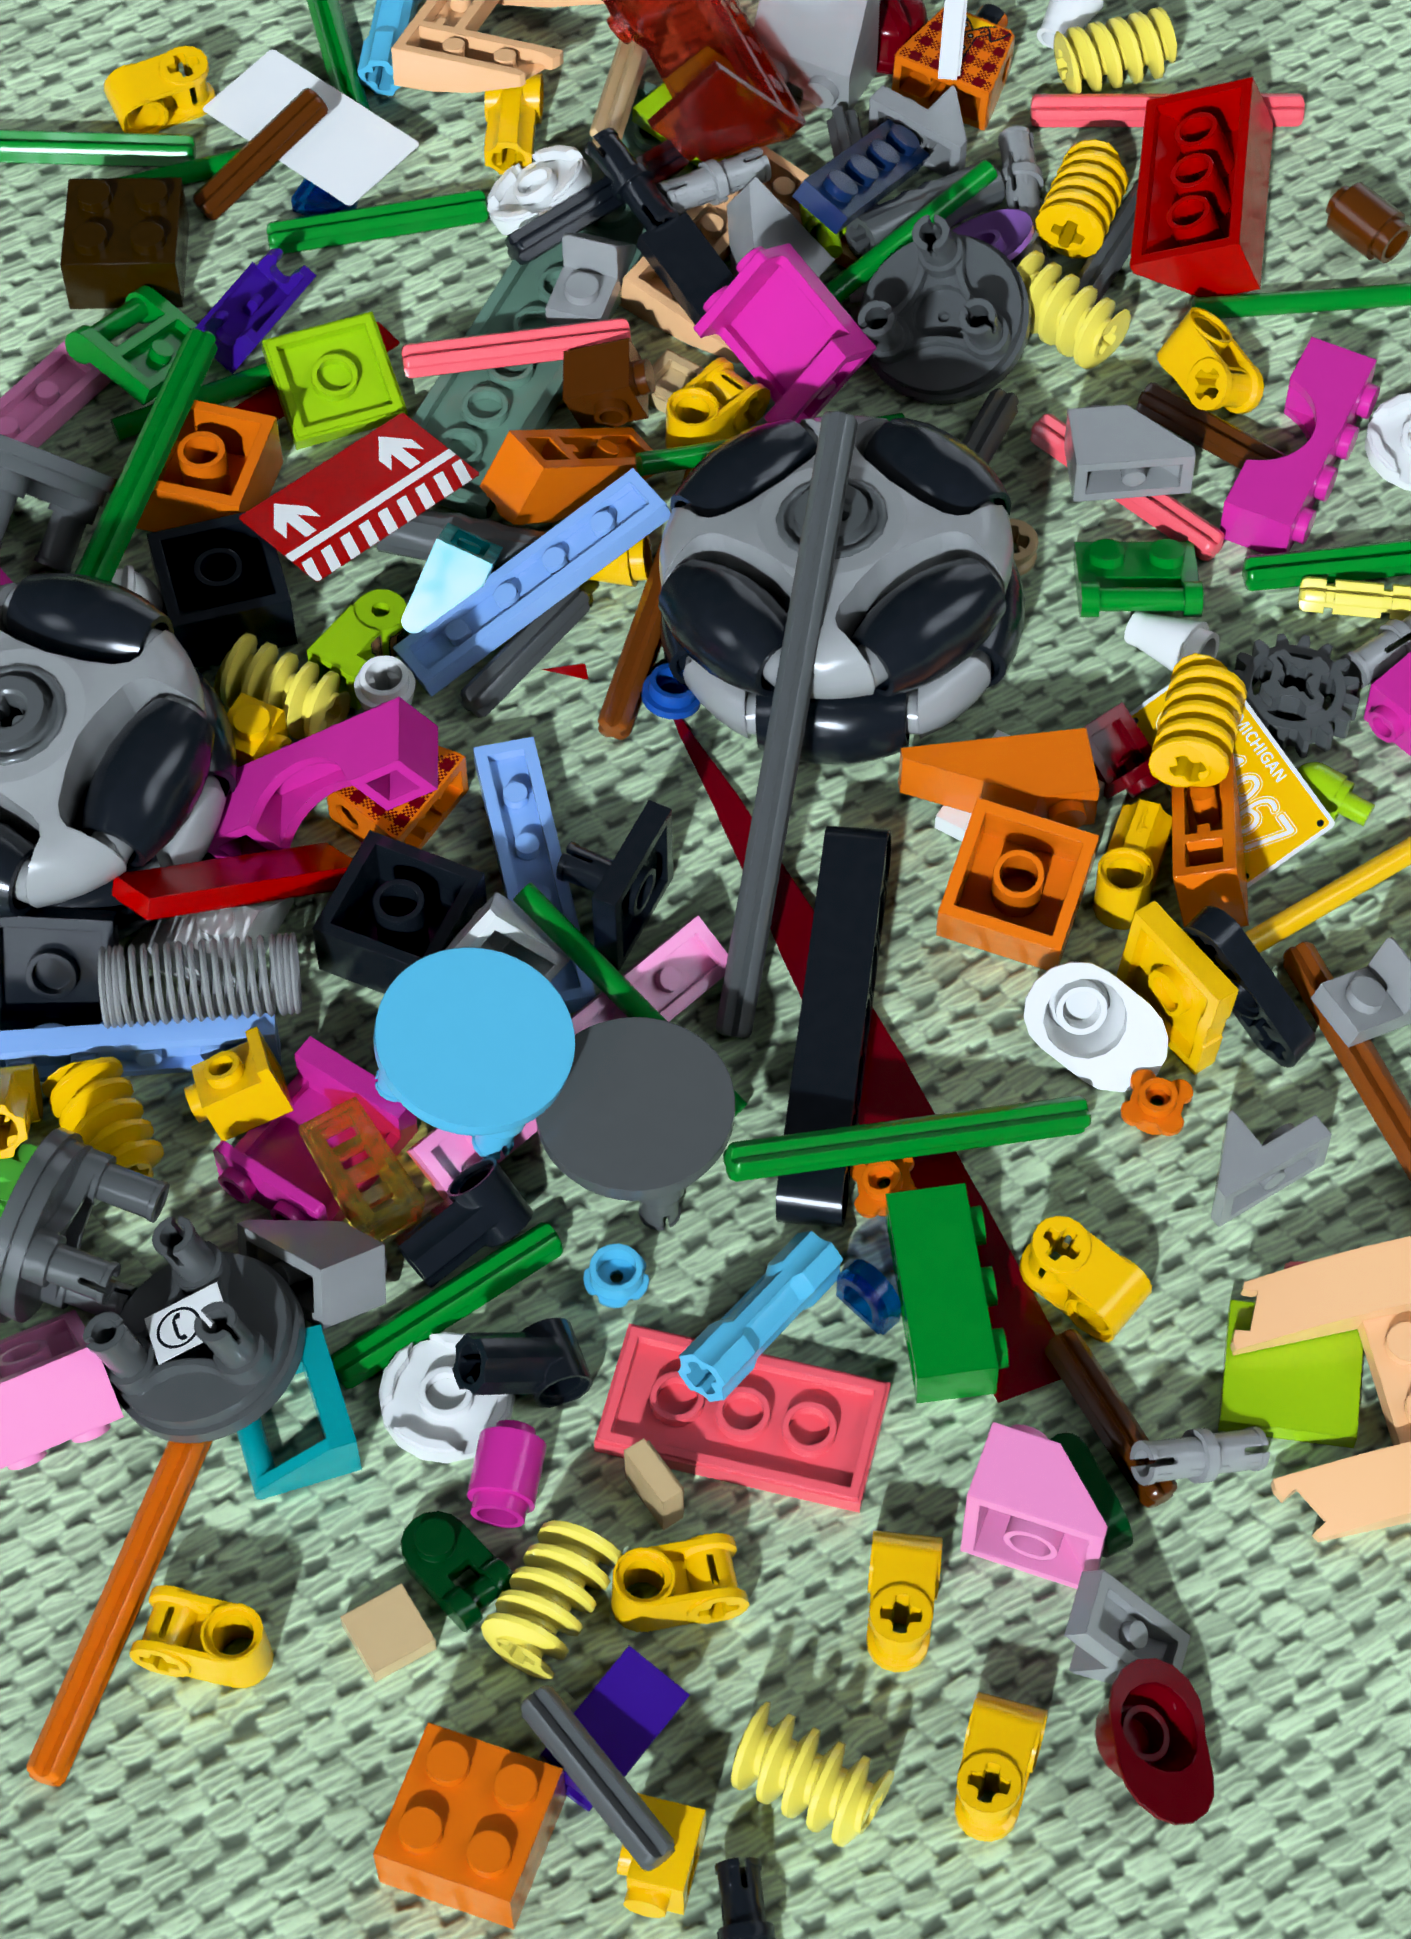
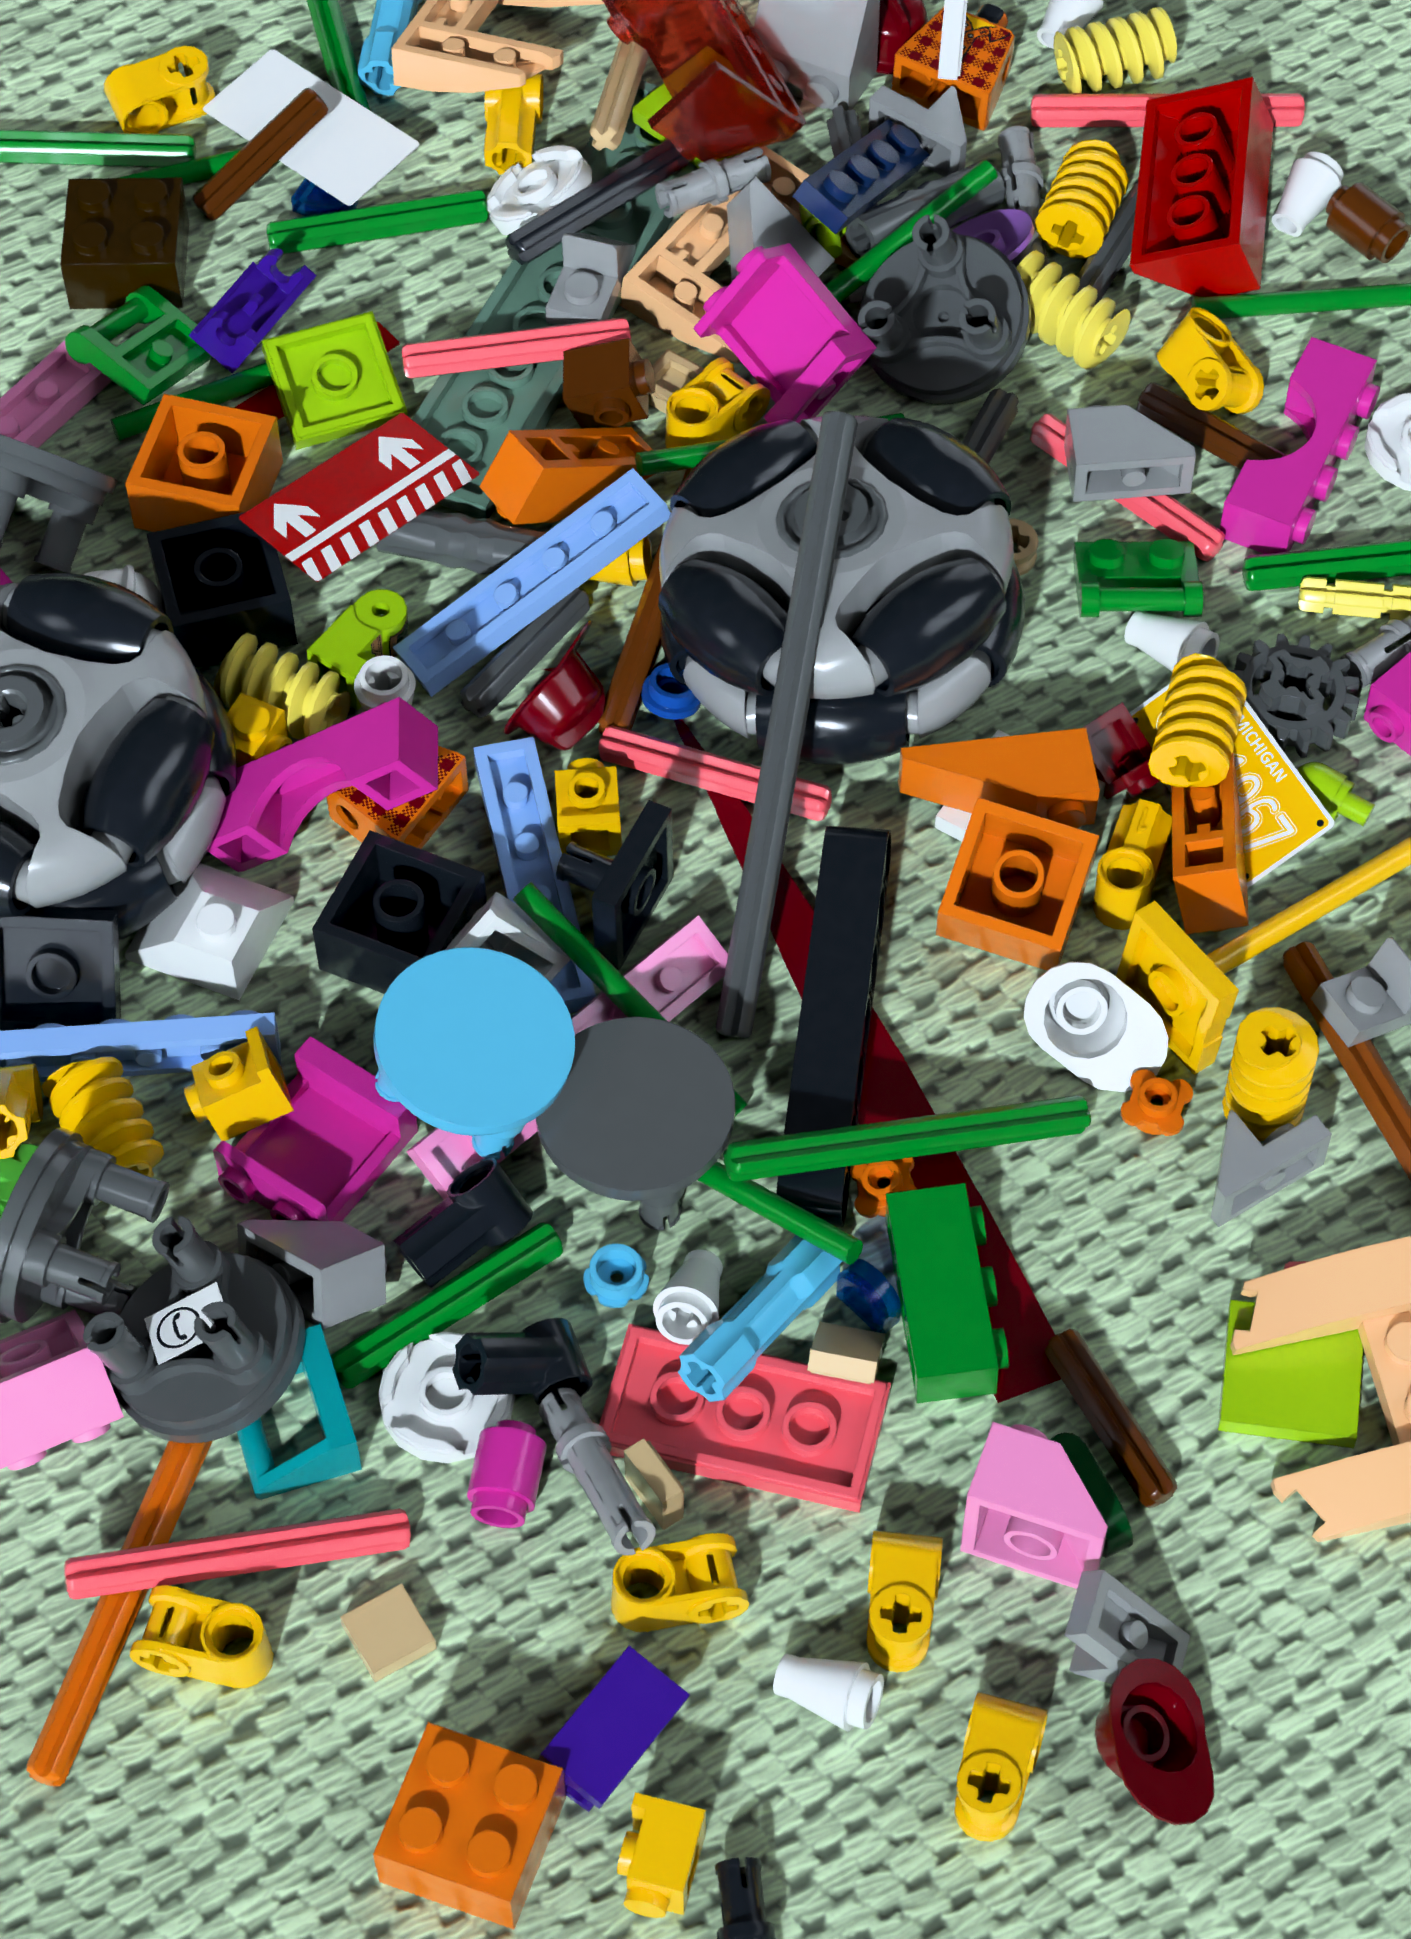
(148, 456): green axle -> none
(231, 881): red tile -> none
(236, 1553): none -> coral axle
(283, 993): light grey piece -> none
(343, 1183): clear yellow slope -> none
(440, 1550): dark green plate -> none
(452, 573): tile -> none
(545, 1594): light yellow piece -> none
(564, 703): none -> dark red piece
(585, 1451): none -> light grey pin
(588, 806): none -> yellow brick
(597, 1778): dark grey axle -> none
(630, 180): black pin -> none
(685, 263): black tile -> none
(690, 1298): none -> white cone
(704, 770): none -> coral axle
(785, 1214): none -> green axle
(807, 1777): light yellow piece -> none
(832, 1689): none -> white cone
(846, 1353): none -> tan tile
(1087, 1281): yellow piece -> none
(1199, 1455): light grey pin -> none
(1262, 1001): black beam -> none
(1271, 1070): none -> yellow piece
(1307, 192): none -> white cone

